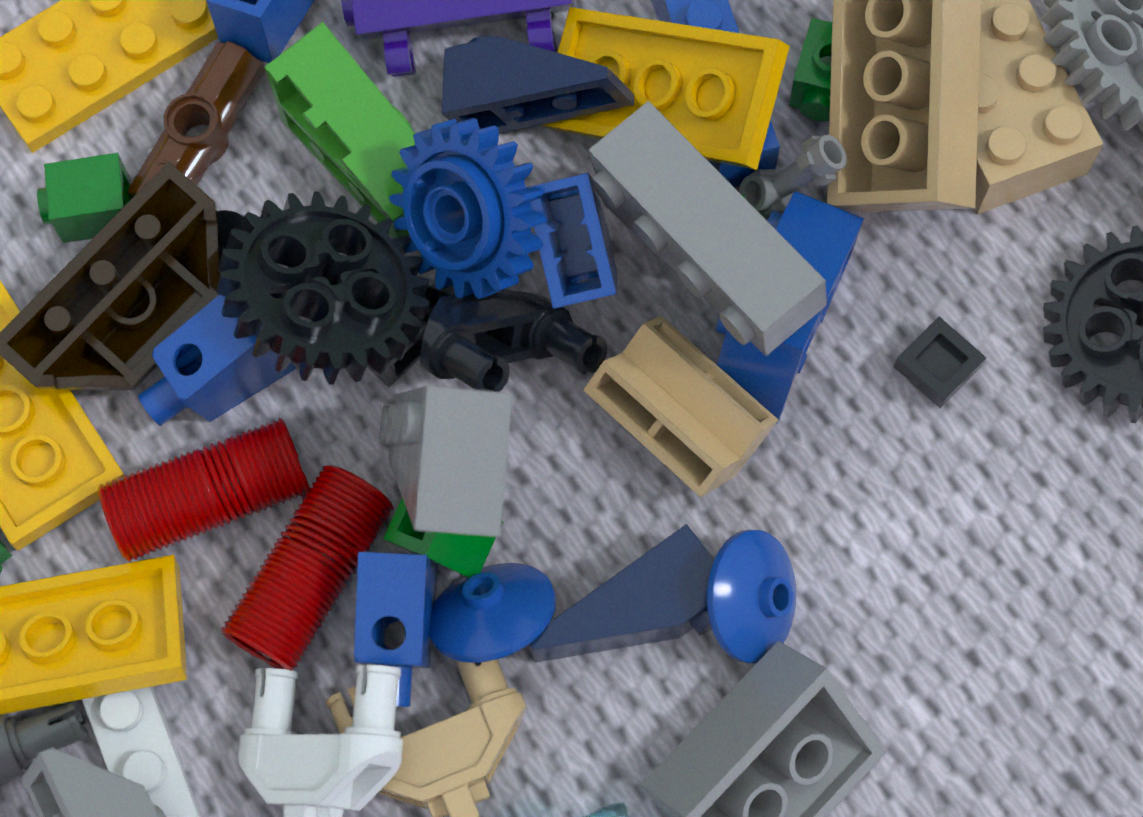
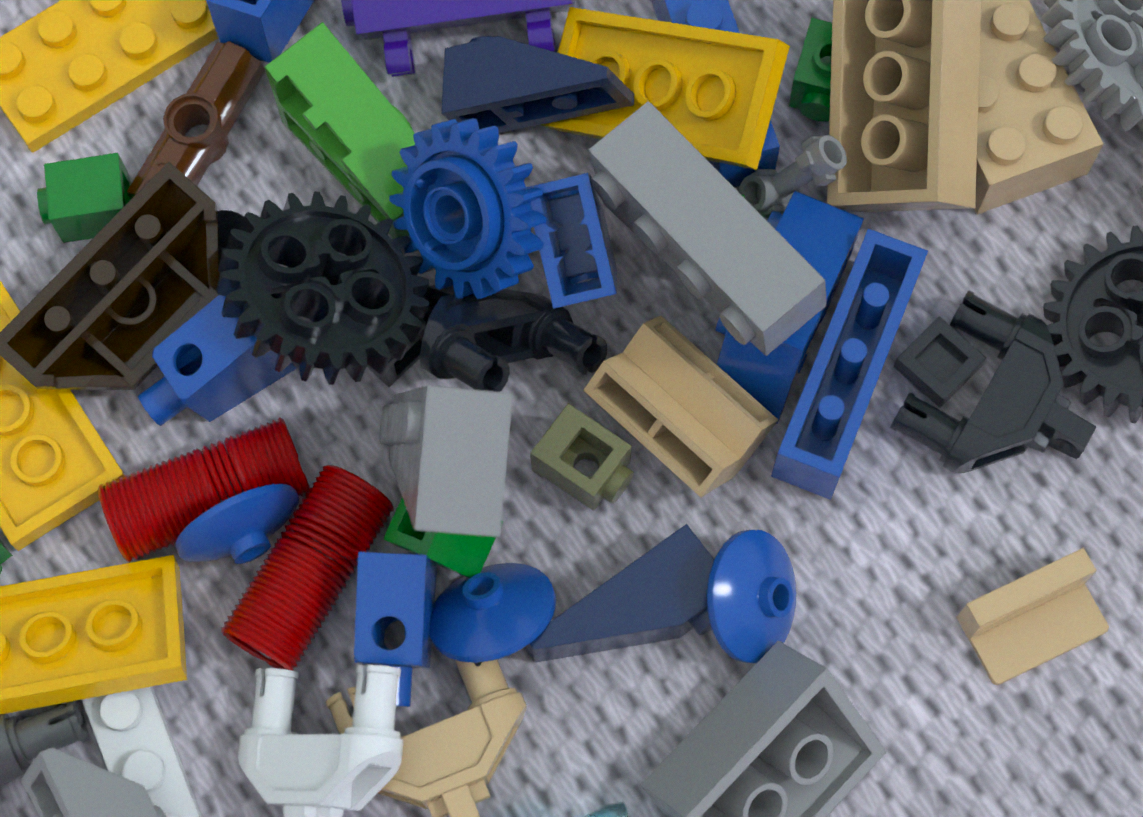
(238, 525): none -> blue dish
(579, 437): none -> olive brick
(848, 364): none -> blue brick
(1018, 405): none -> black connector
(1034, 618): none -> tan panel

